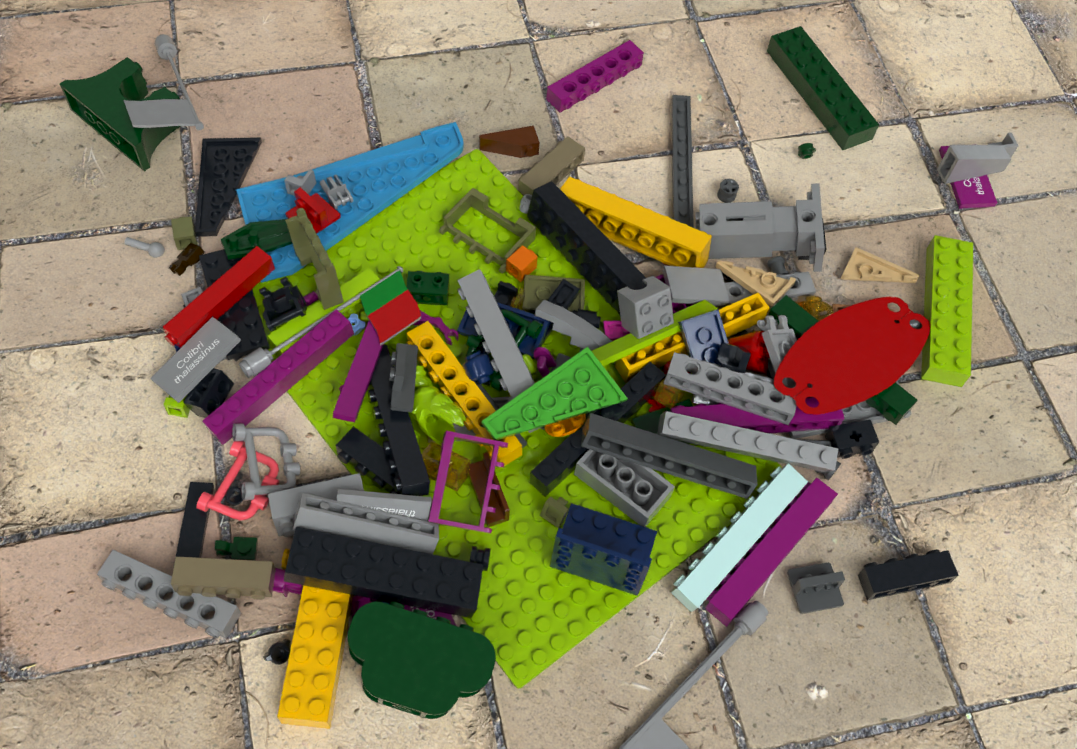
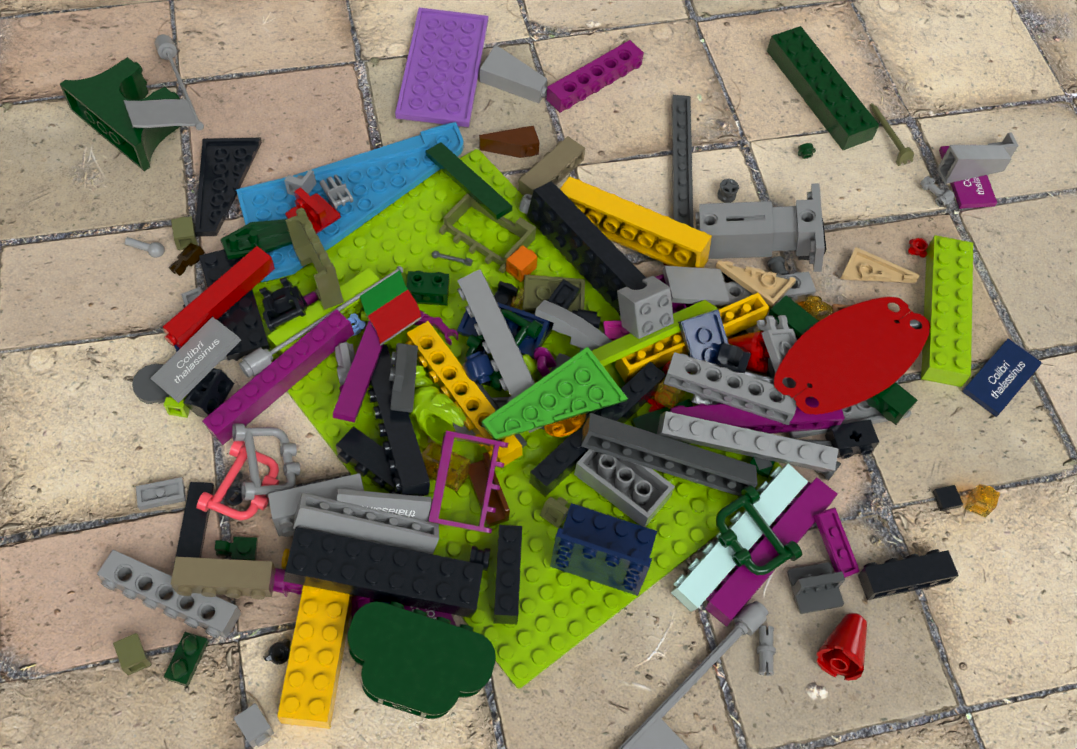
(131, 654): none -> olive panel
(145, 388): none -> dark grey tile
(160, 493): none -> light grey plate
(186, 659): none -> dark green tile
(254, 726): none -> light grey brick
(344, 356): none -> light grey piece
(435, 254): none -> dark grey hinge
(442, 67): none -> medium lavender plate
(469, 181): none -> dark green tile
(508, 575): none -> black brick
(513, 76): none -> light grey slope
(742, 556): none -> dark green bar
(763, 466): none -> tile
(766, 650): none -> light grey pin
(836, 542): none -> magenta tile
(845, 648): none -> red cone
(905, 153): none -> olive piece
(918, 247): none -> red plate
(943, 198): none -> light grey bar
(947, 498): none -> black tile
(985, 495): none -> clear yellow brick
(1002, 377): none -> dark blue tile

